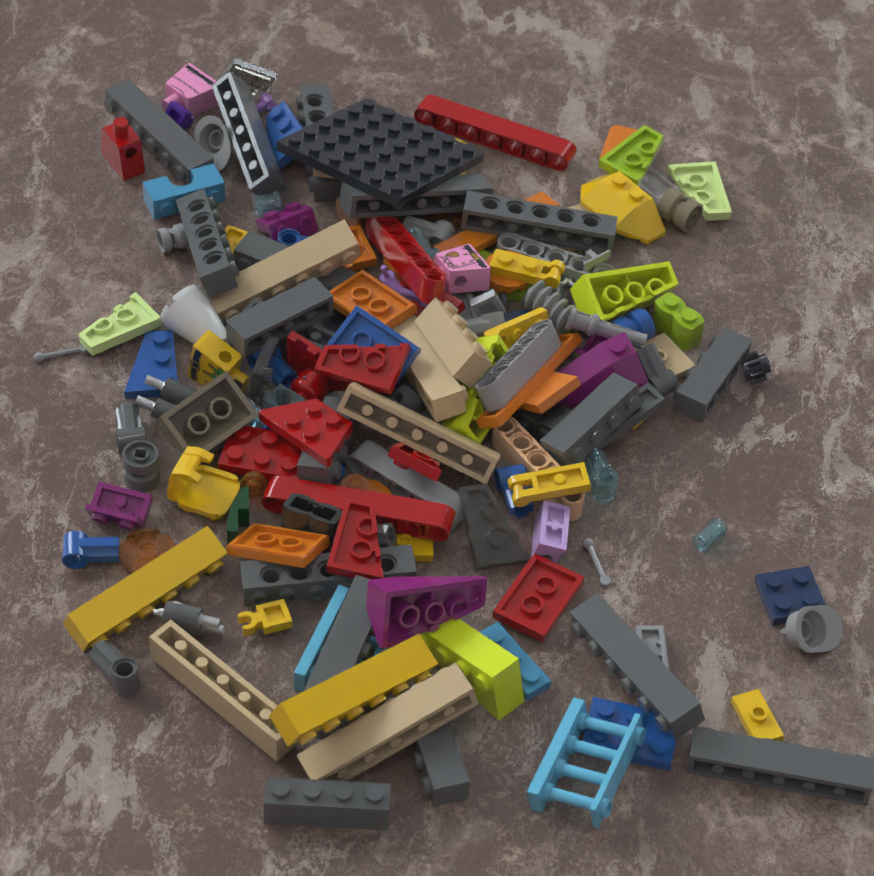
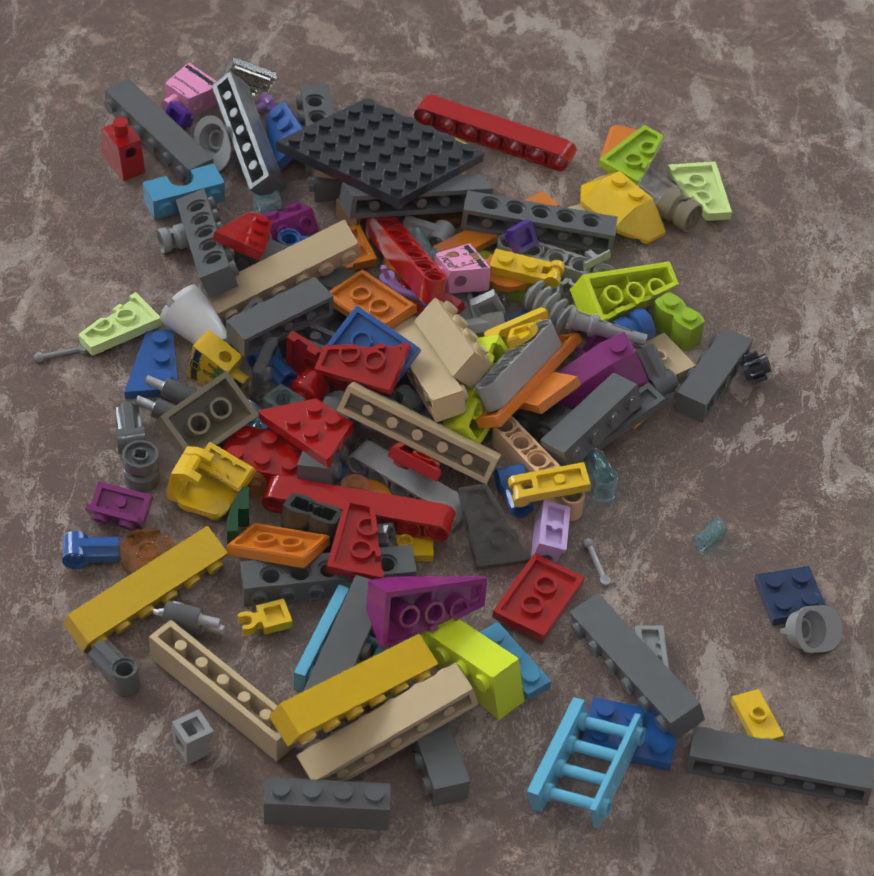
(192, 736): none -> light grey brick
(227, 468): none -> yellow plate
(246, 234): none -> red wing
(521, 237): none -> dark purple tile
(521, 334): none -> yellow tile

